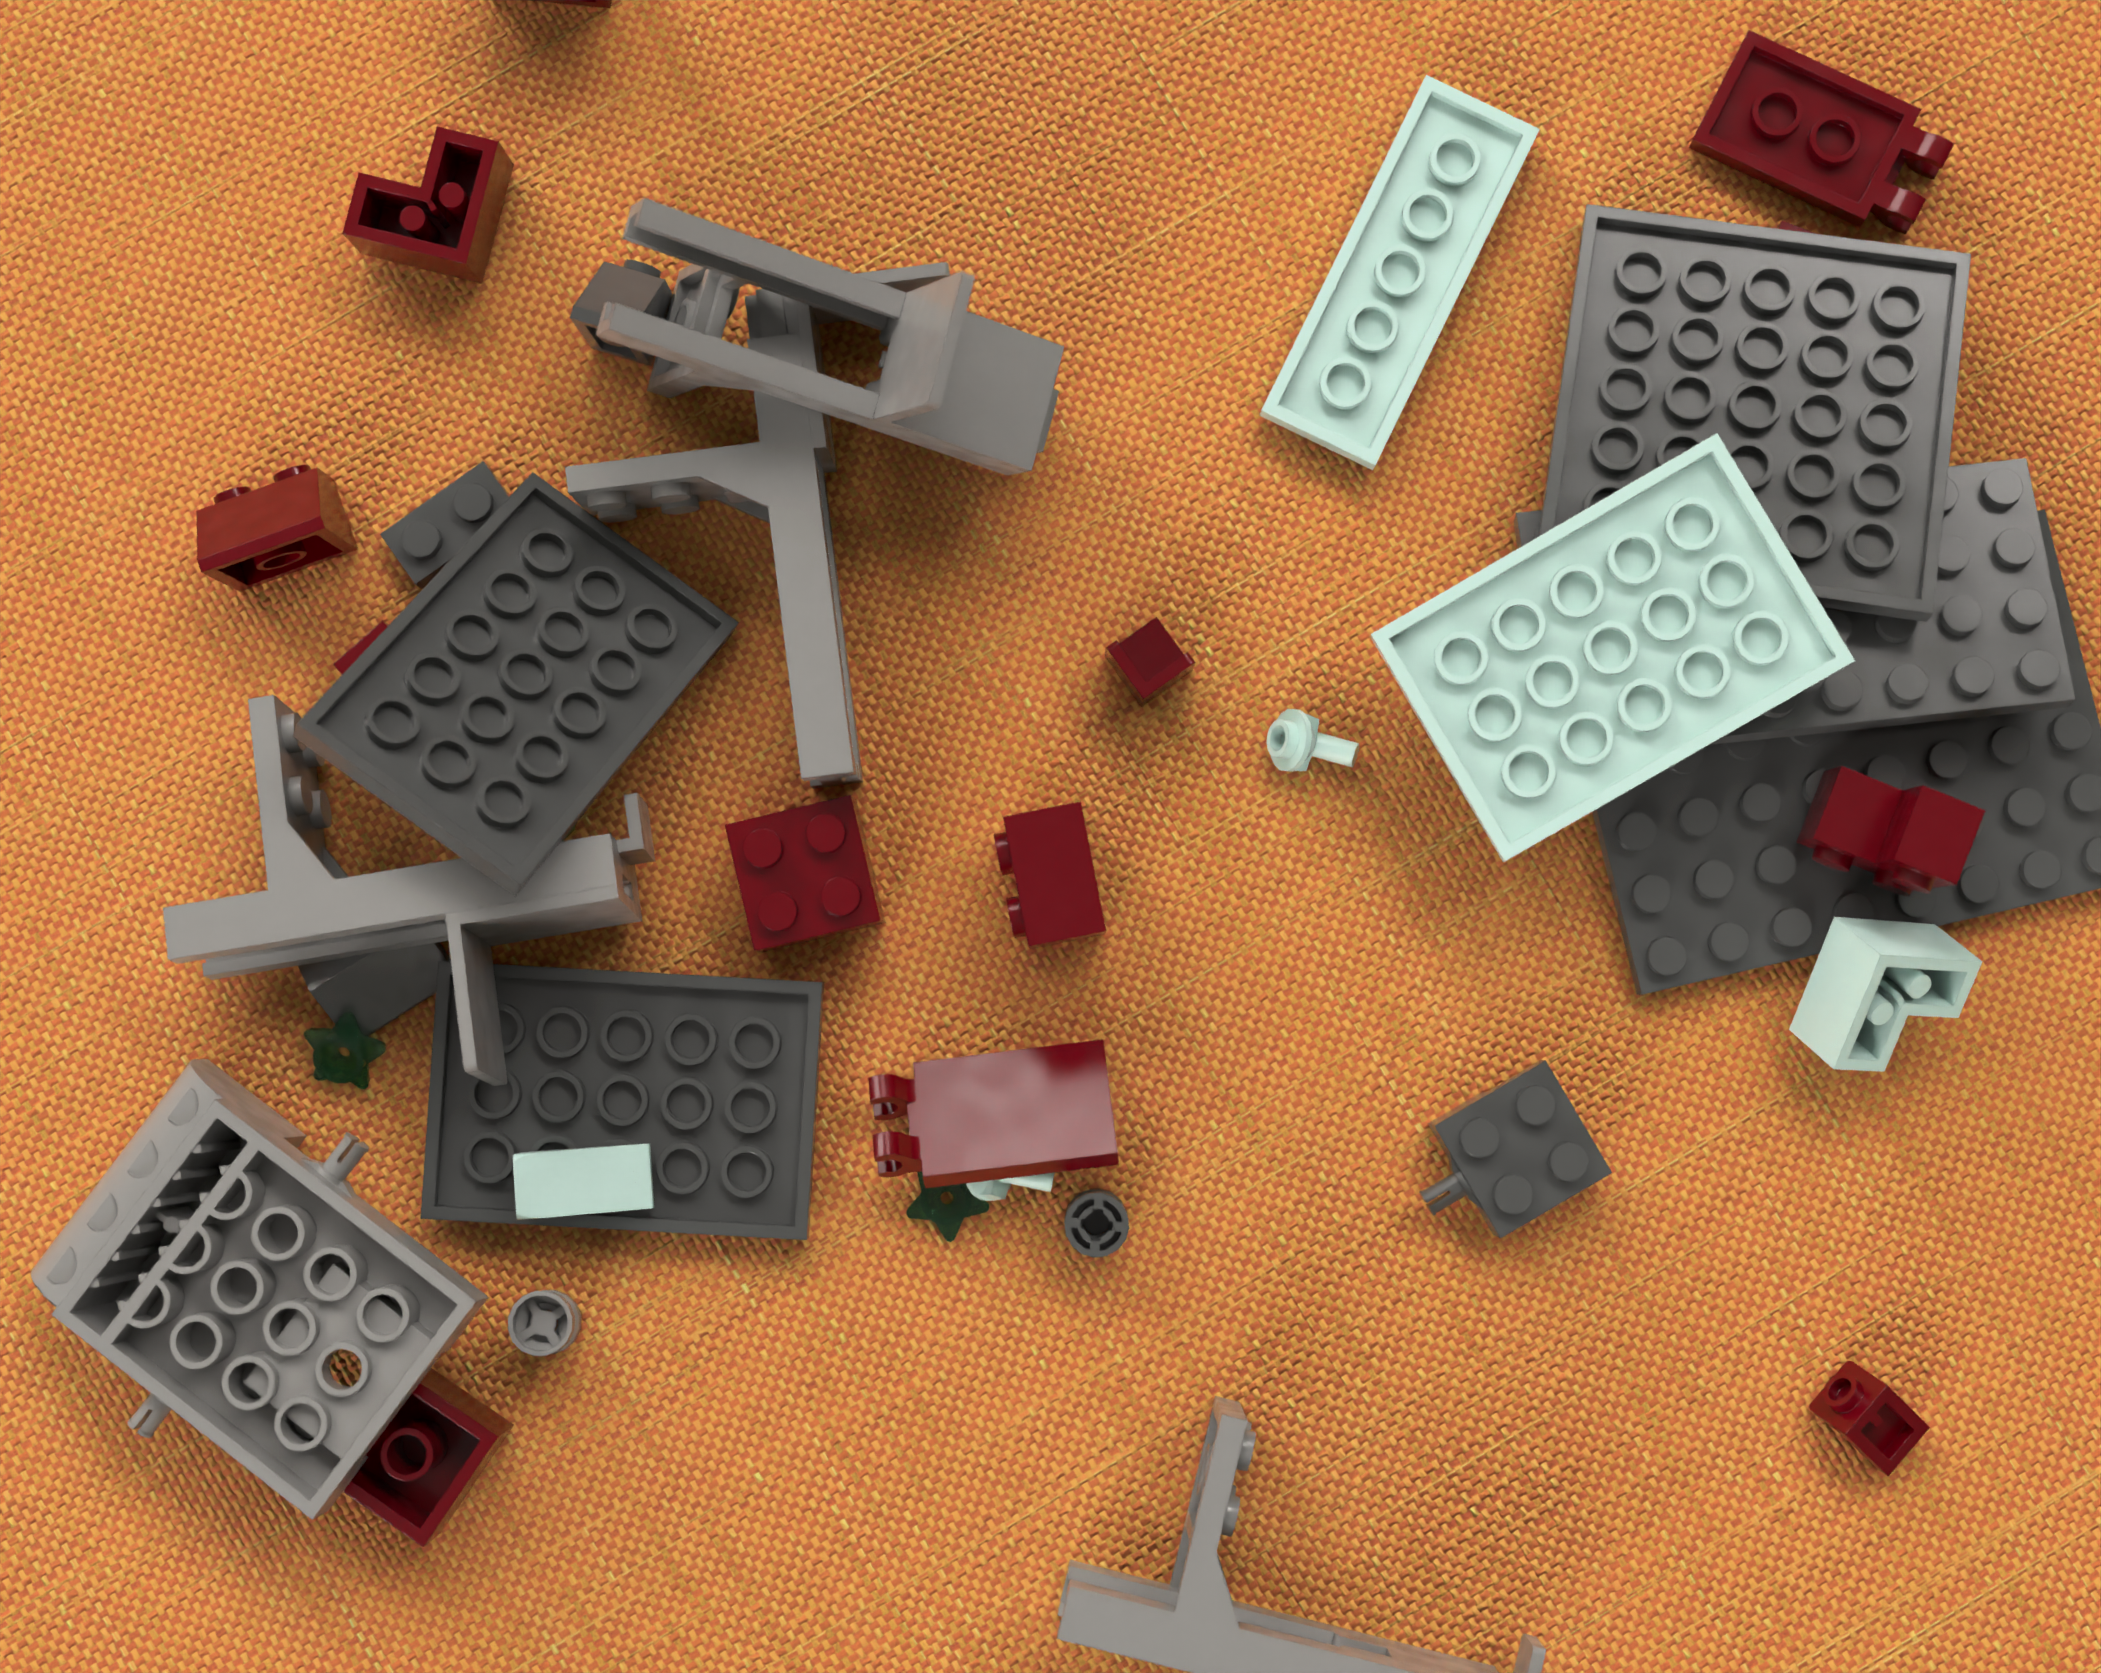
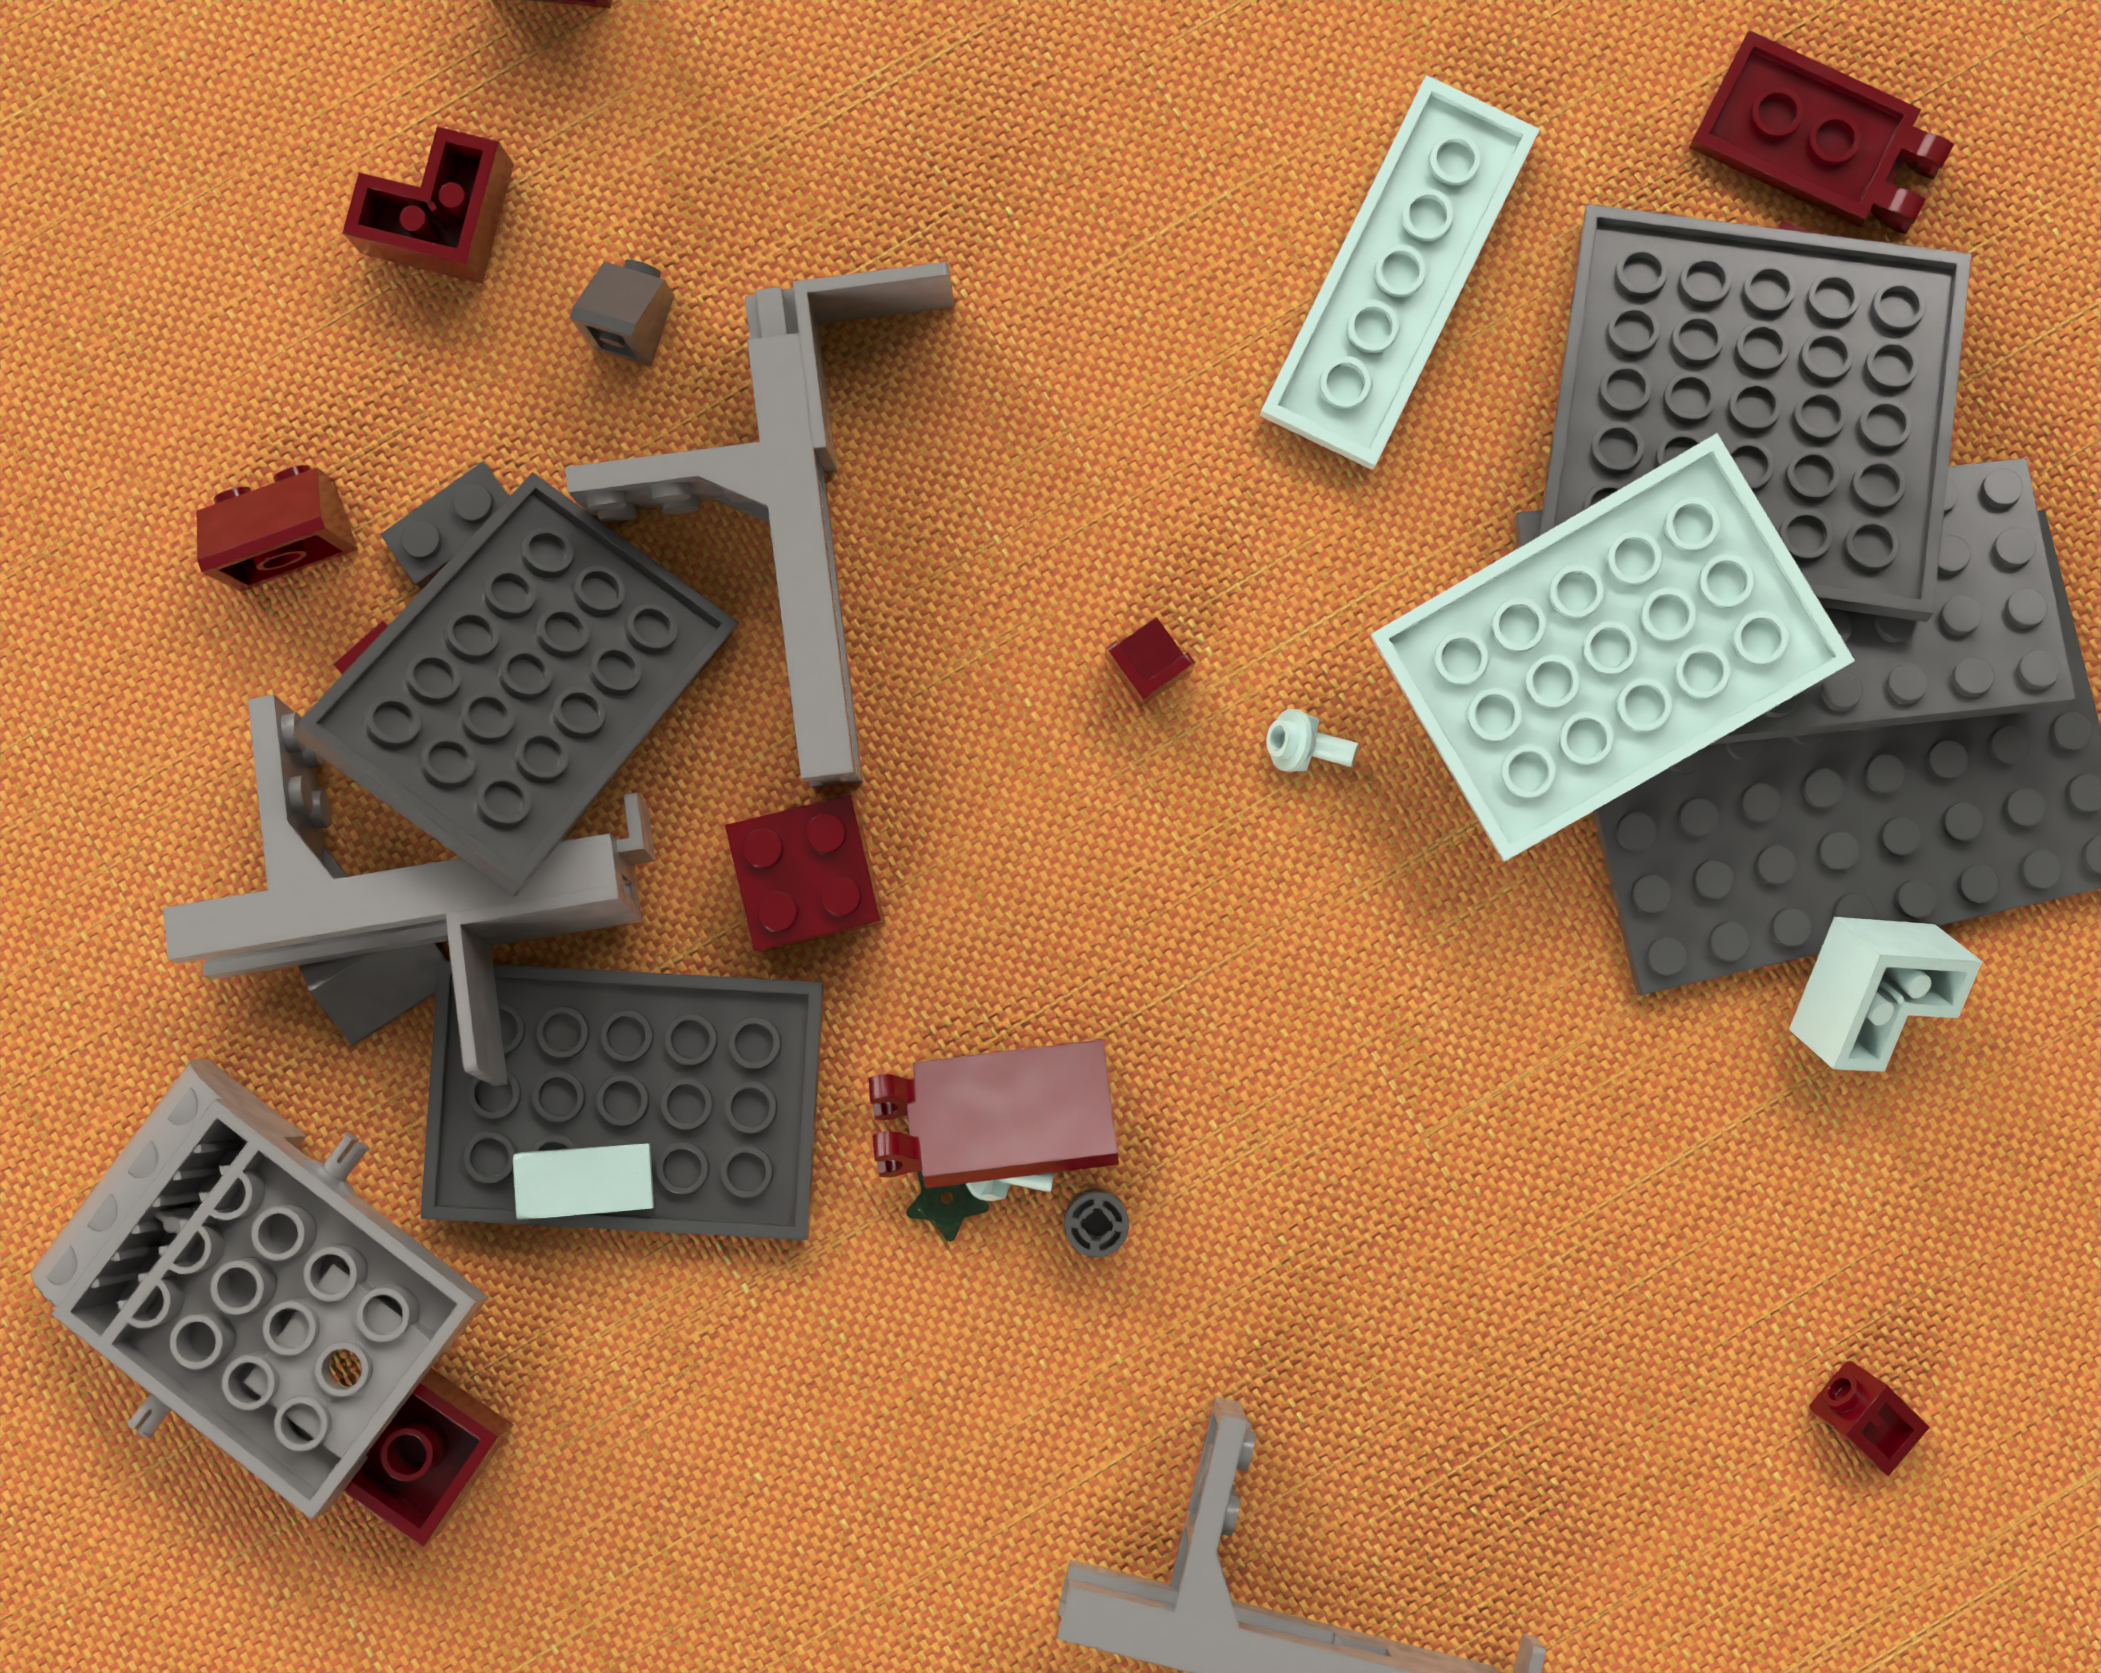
(332, 1064): clear green plate -> none
(534, 1326): light grey wheel -> none
(943, 381): light grey piece -> none
(1052, 876): dark red brick -> none
(1515, 1151): dark grey plate -> none
(1902, 836): dark red brick -> none

